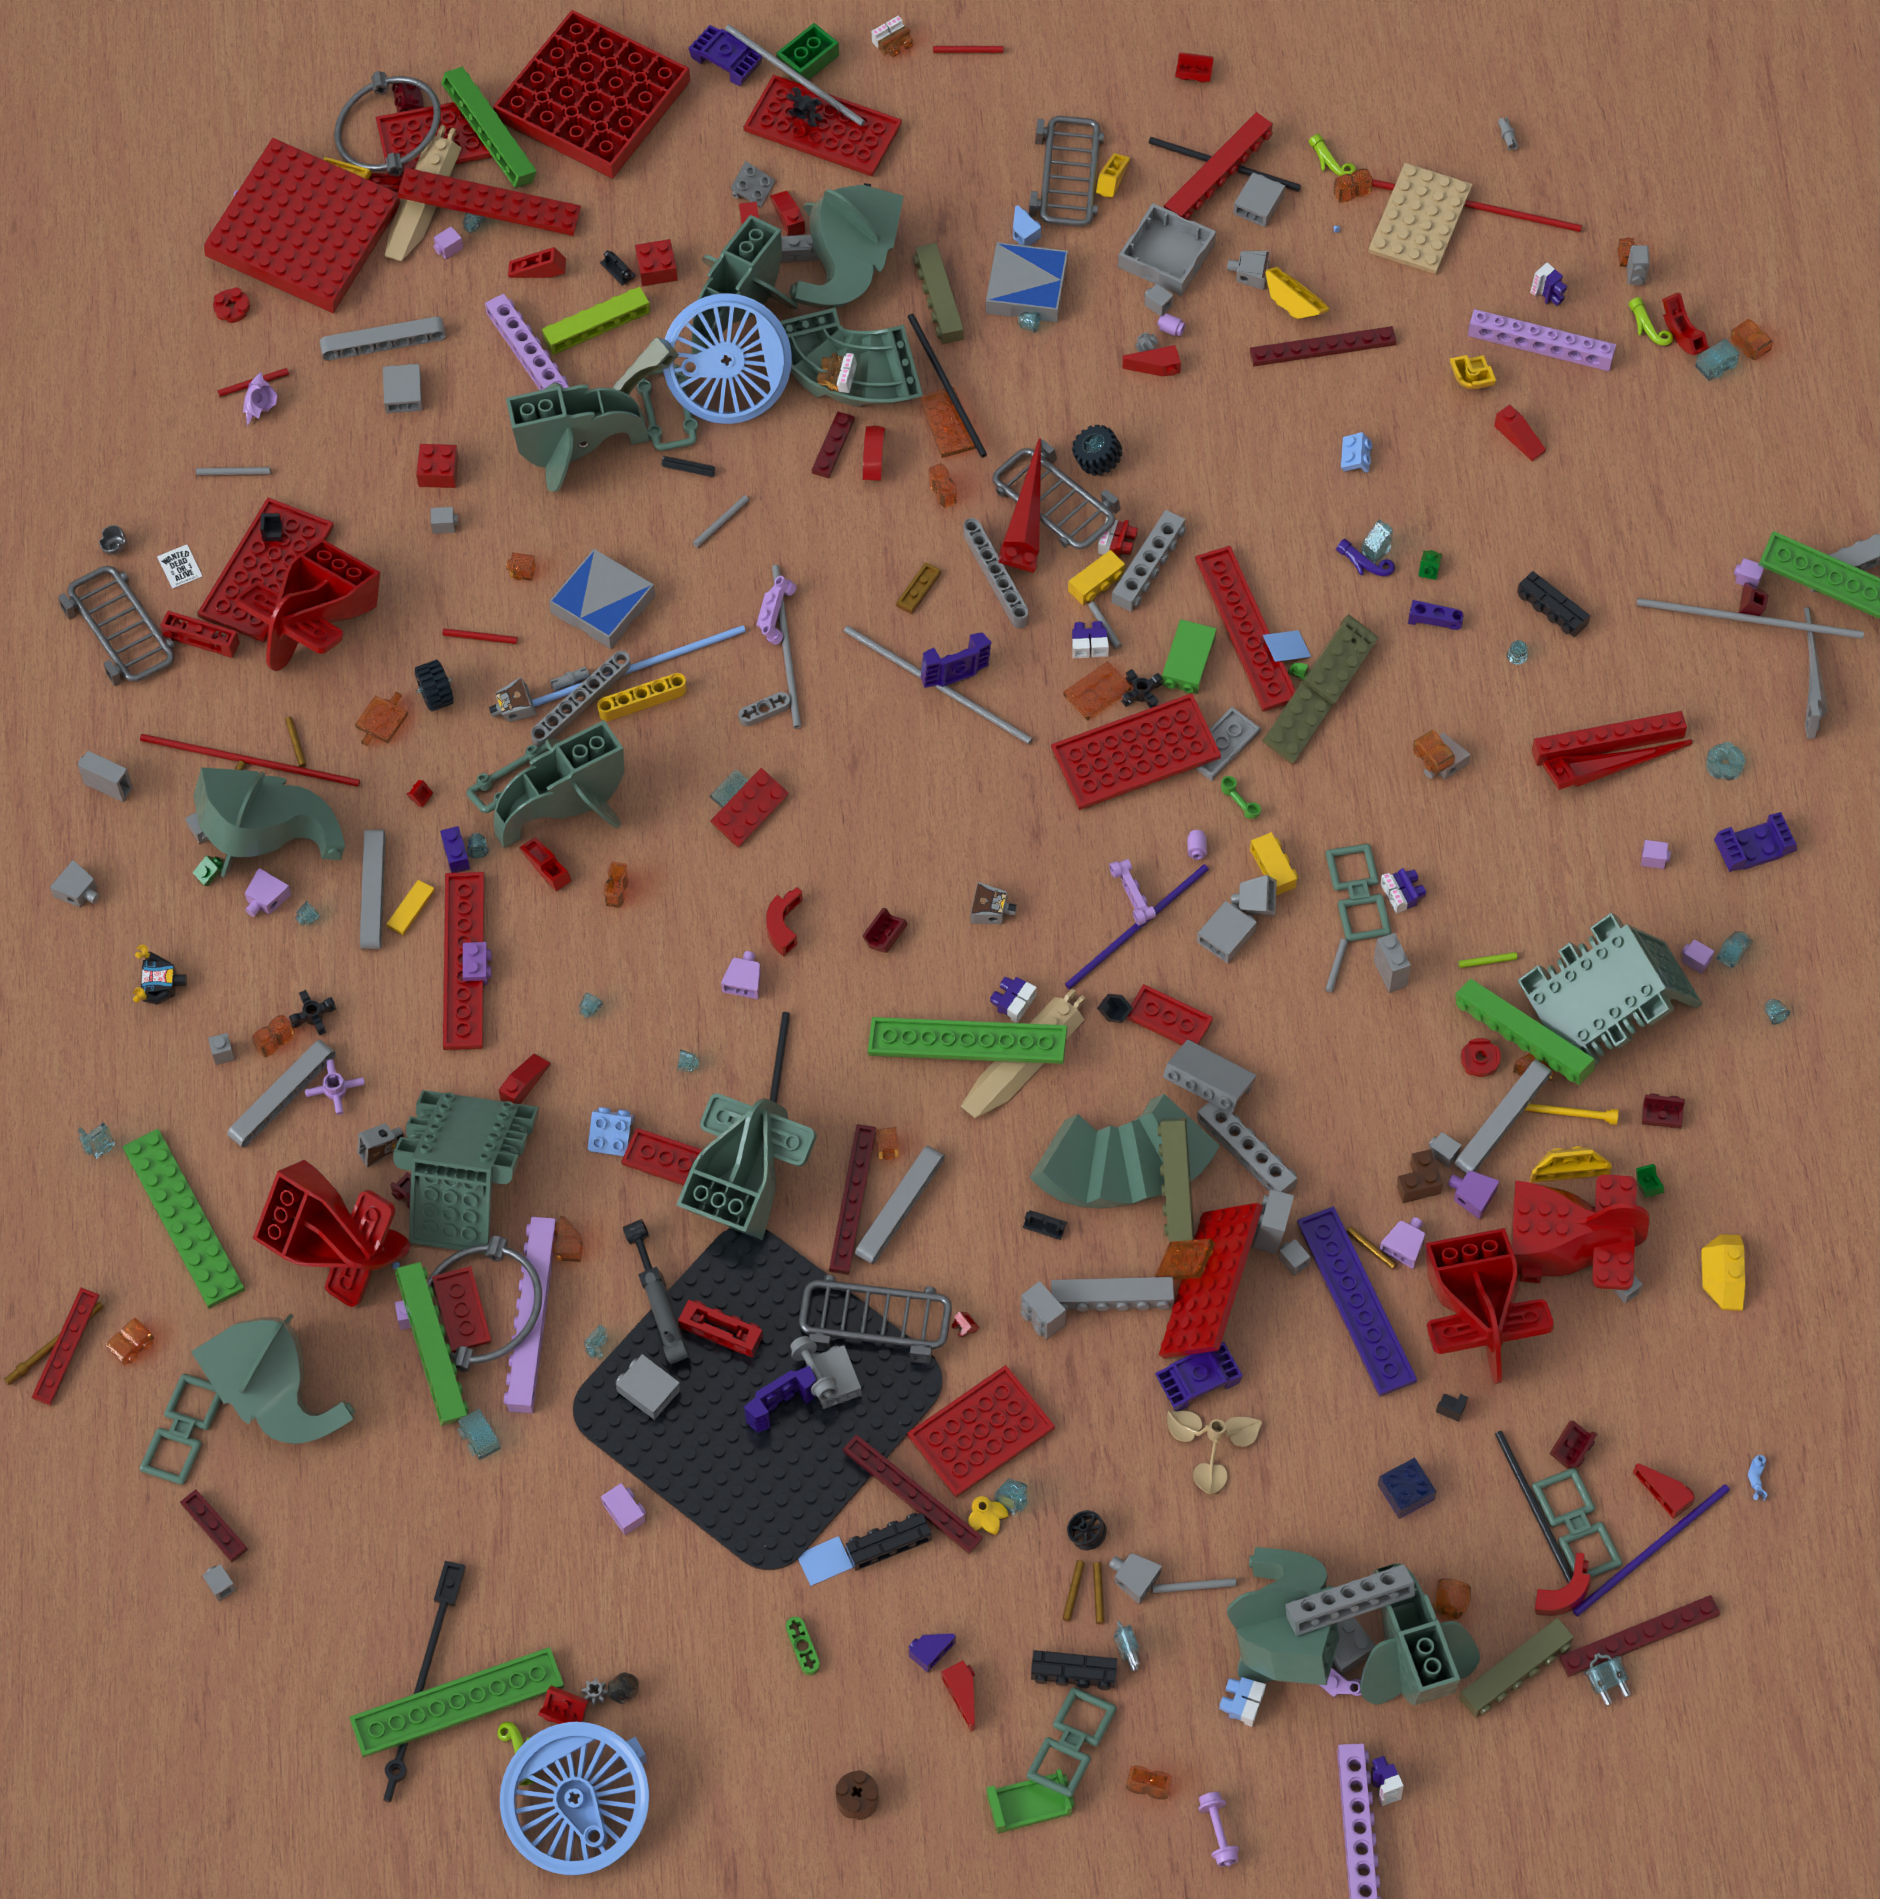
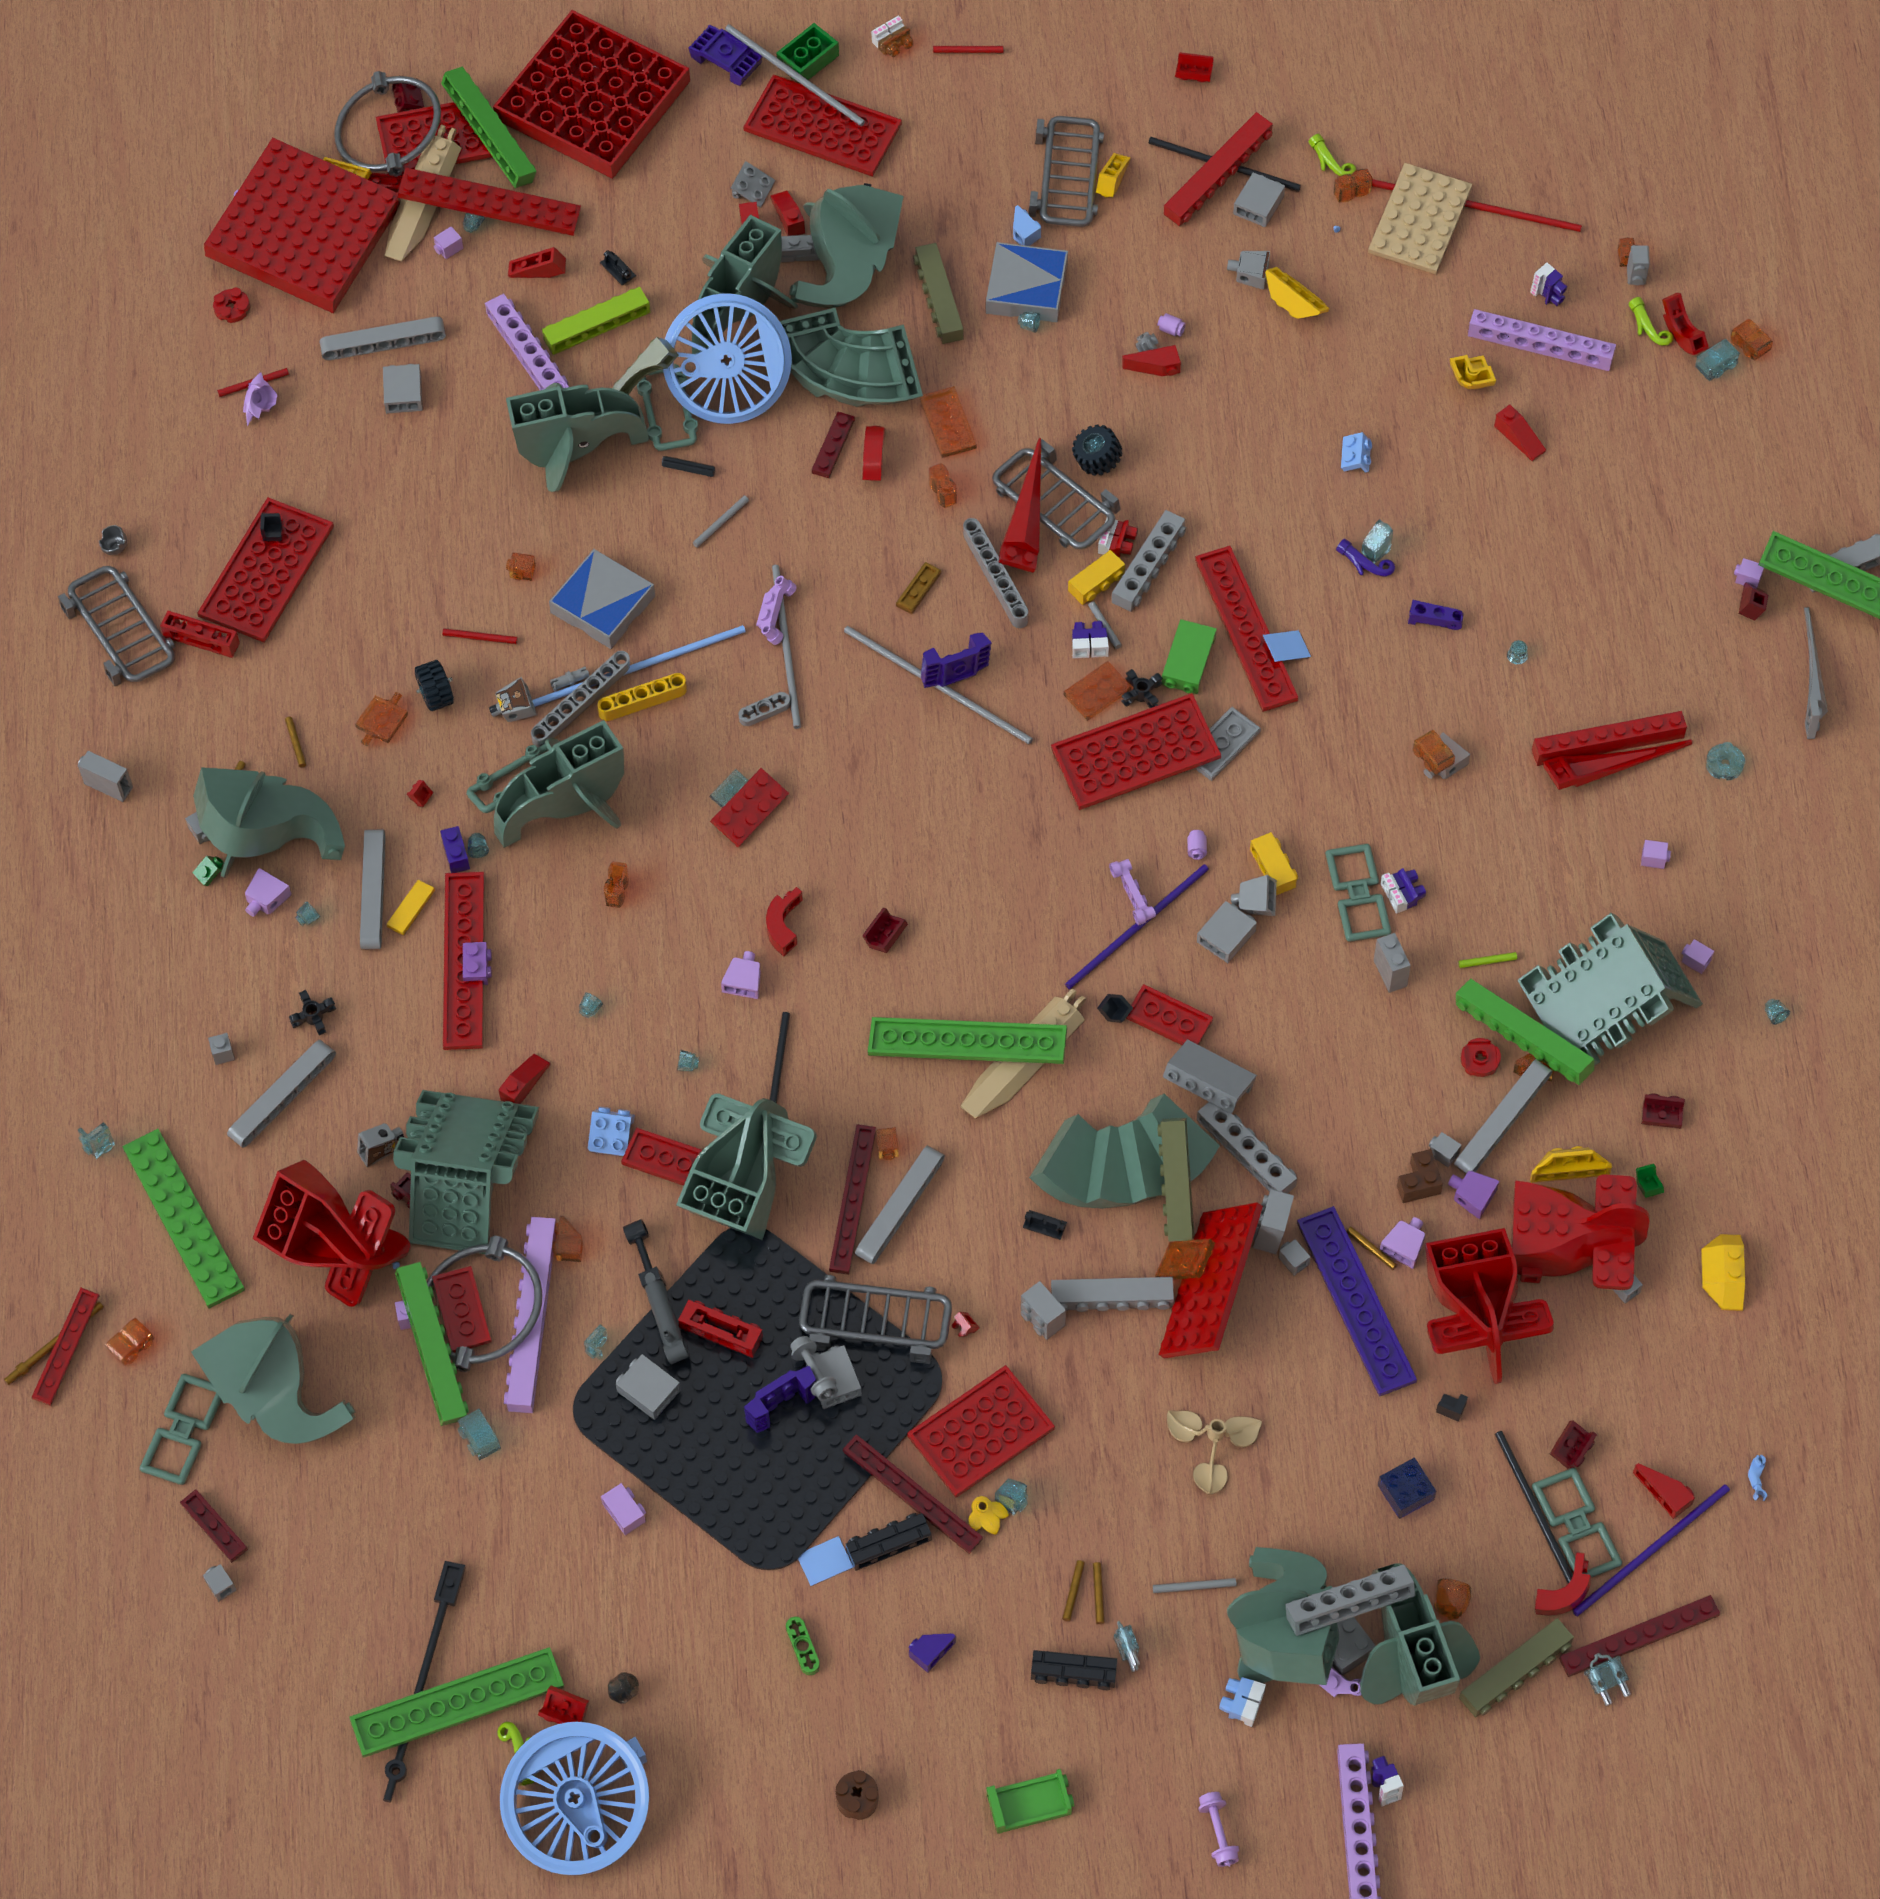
(75, 886): light grey torso -> none
(157, 979): torso -> none
(179, 566): white sticker -> none
(234, 471): light grey bar -> none
(250, 760): red piece -> none
(272, 1036): clear orange brick -> none
(316, 590): red brick -> none
(334, 1093): lavender bar -> none
(437, 465): red brick -> none
(443, 520): light grey brick -> none
(546, 864): red slope -> none
(596, 1686): light grey gear -> none
(656, 262): red brick -> none
(804, 107): black pin -> none
(839, 373): hips -> none
(950, 391): black piece -> none
(960, 1685): red slope -> none
(990, 905): torso -> none
(1016, 999): hips -> none
(1071, 1742): sand green bar -> none
(1079, 1523): black wheel -> none
(1135, 1575): light grey torso -> none
(1154, 1783): clear orange brick -> none
(1158, 299): light grey brick -> none
(1167, 249): light grey tile -> none
(1198, 1375): dark purple plate -> none
(1228, 785): bright green bar -> none
(1298, 670): bright green tile -> none
(1320, 688): olive hinge -> none
(1322, 346): dark red plate -> none
(1336, 965): light grey bar -> none
(1430, 564): green bracket -> none
(1508, 134): light grey pin -> none
(1553, 604): black brick -> none
(1609, 1116): yellow piece -> none
(1734, 948): clear light blue slope -> none
(1750, 618): light grey piece -> none
(1756, 844): dark purple plate -> none

